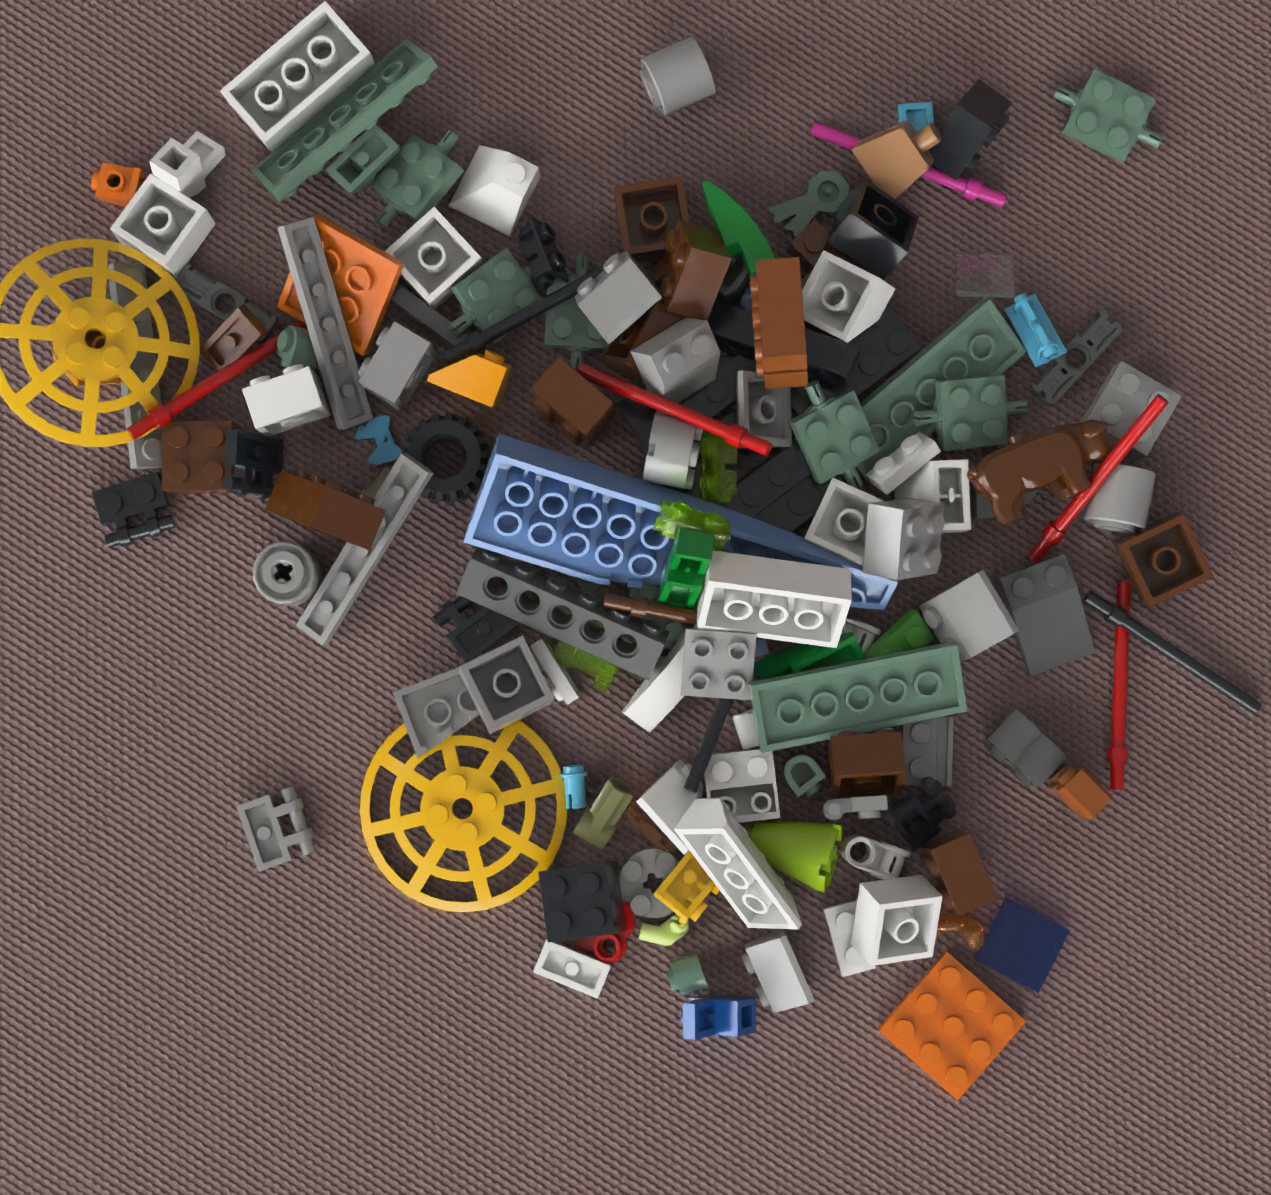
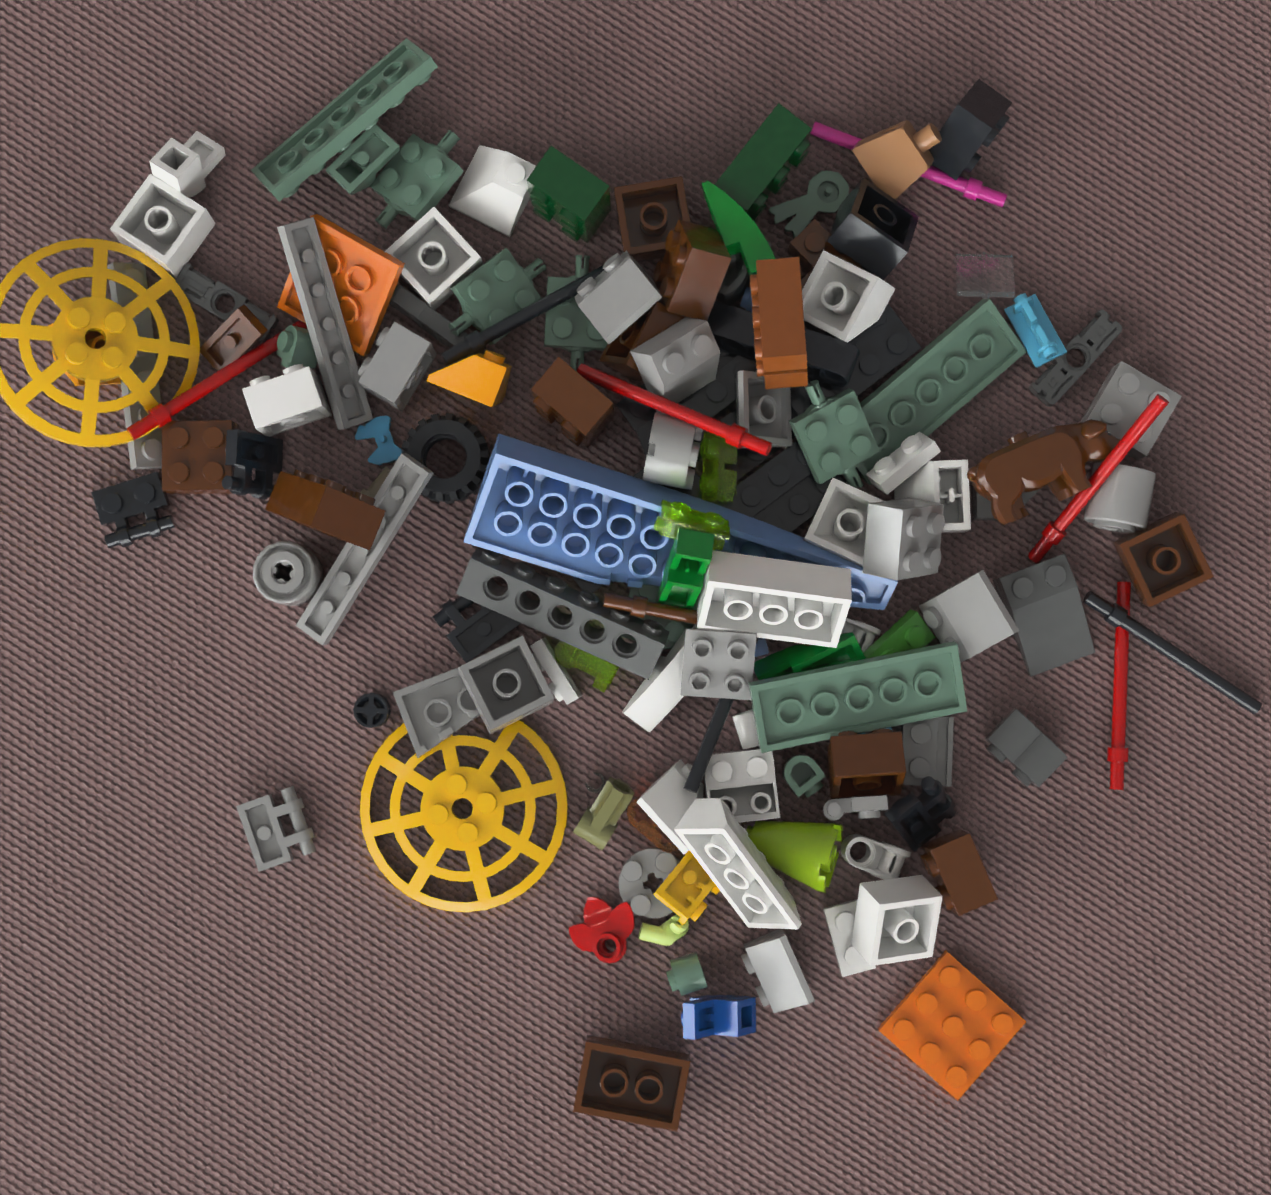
(121, 195): orange brick -> none
(298, 76): white brick -> none
(365, 710): none -> black wheel
(539, 241): black hinge -> none
(568, 195): none -> dark green brick
(572, 968): white plate -> none
(574, 786): medium azure pin -> none
(582, 901): black brick -> none
(632, 1083): none -> reddish brown brick
(677, 76): light grey piece -> none
(766, 161): none -> dark green brick
(917, 113): medium azure tile -> none
(965, 926): clear orange arm -> none
(971, 412): sand green plate -> none
(1022, 944): clear blue tile -> none
(1079, 790): dark orange brick -> none
(1108, 116): sand green plate -> none

